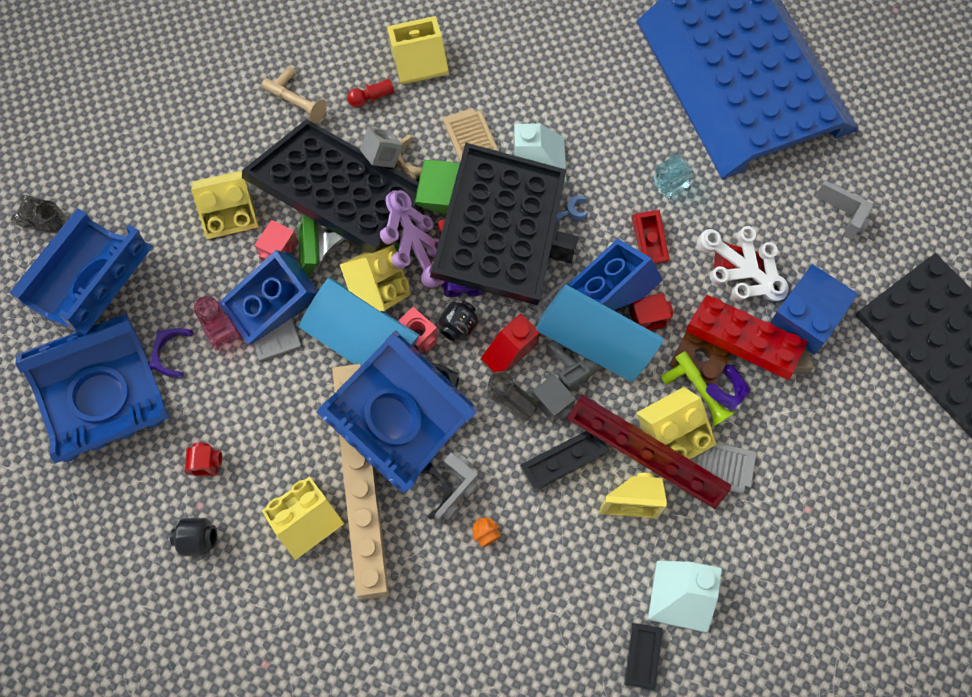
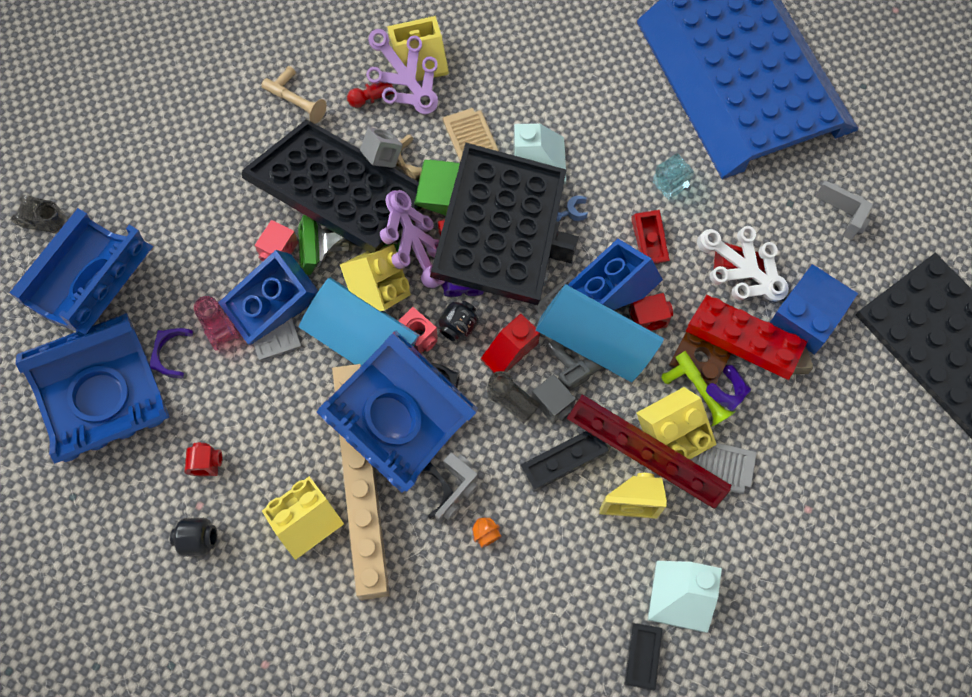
(224, 204): light yellow slope -> none
(406, 75): none -> lavender plant

